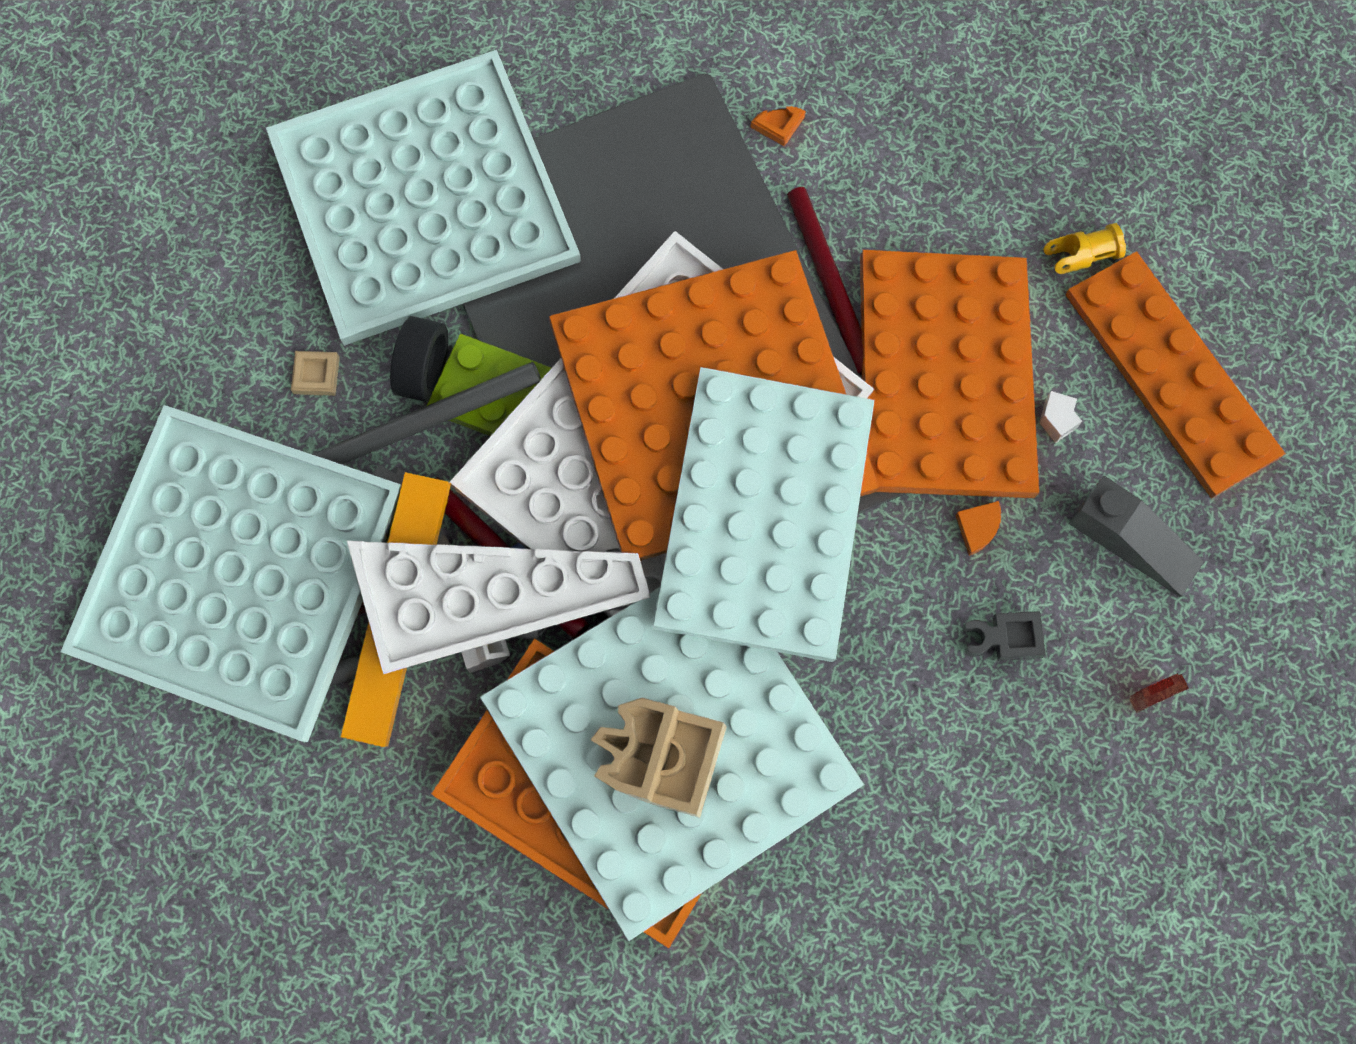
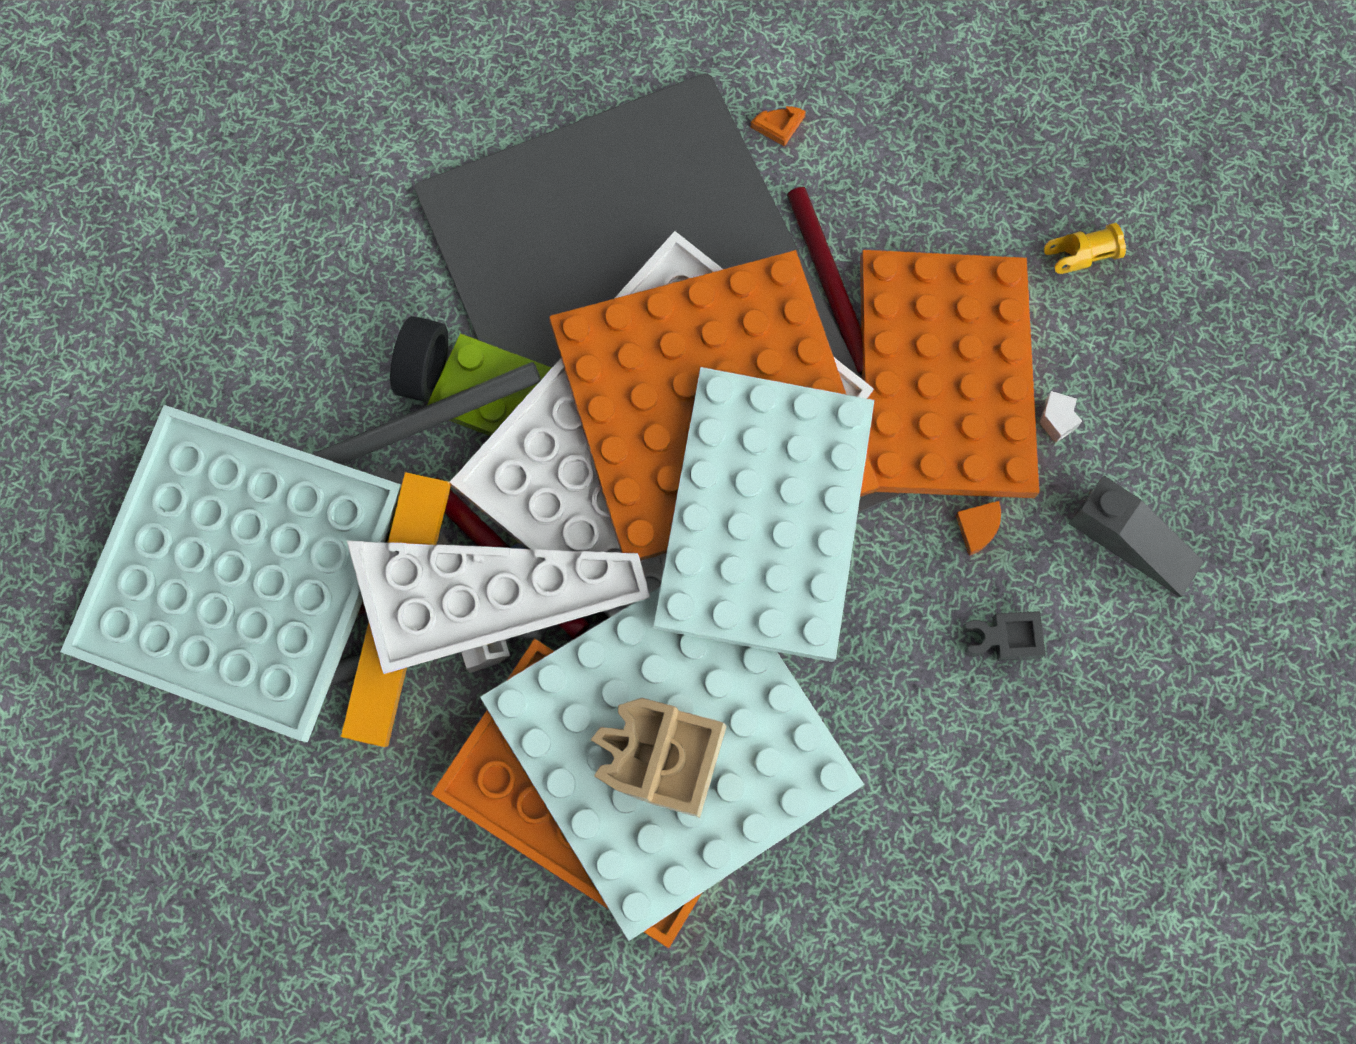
(315, 373): tan tile -> none
(421, 196): light aqua plate -> none
(1158, 692): clear red tile -> none
(1174, 374): orange plate -> none

